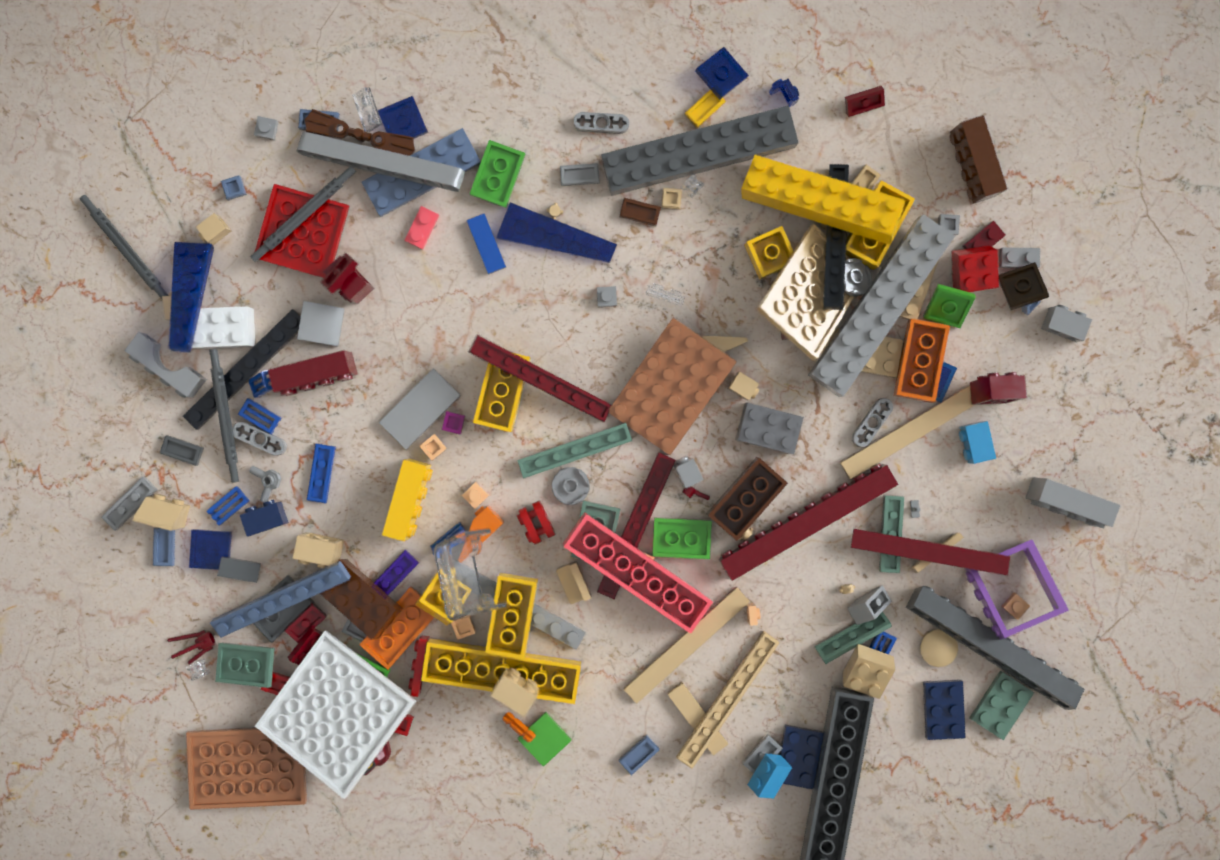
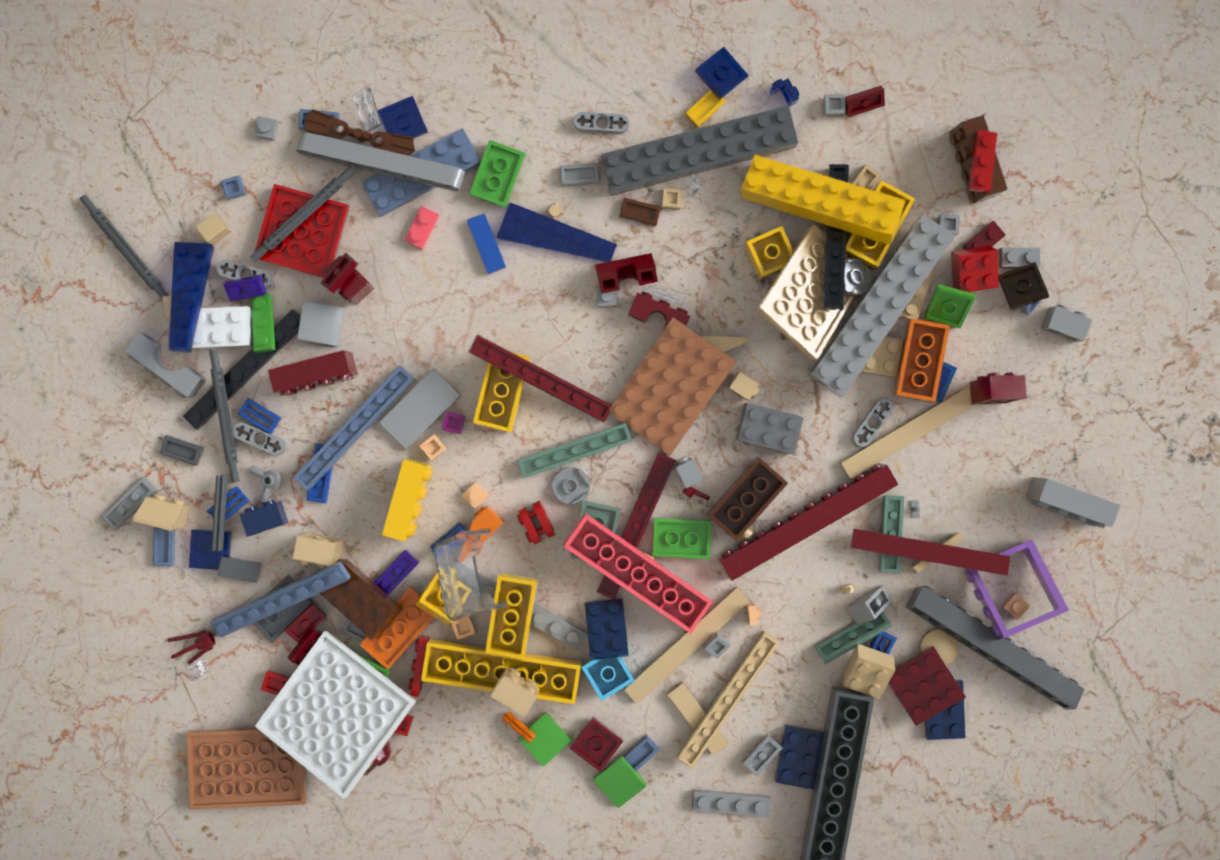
(219, 513): none -> dark grey axle
(230, 275): none -> light grey beam
(244, 664): sand green plate -> none
(245, 288): none -> dark purple plate
(263, 323): none -> bright green plate
(265, 382): blue tile -> none
(353, 428): none -> sand blue plate
(573, 583): tan panel -> none
(596, 744): none -> dark red plate
(606, 629): none -> dark blue plate
(607, 675): none -> medium azure brick
(619, 781): none -> bright green tile
(637, 267): none -> dark red arch
(645, 305): none -> dark red arch
(716, 645): none -> light grey plate
(731, 803): none -> light grey plate
(769, 776): dark azure brick -> none
(834, 104): none -> light grey plate
(925, 686): none -> dark red plate
(977, 442): dark azure brick -> none
(983, 161): none -> red plate
(1001, 705): sand green plate -> none

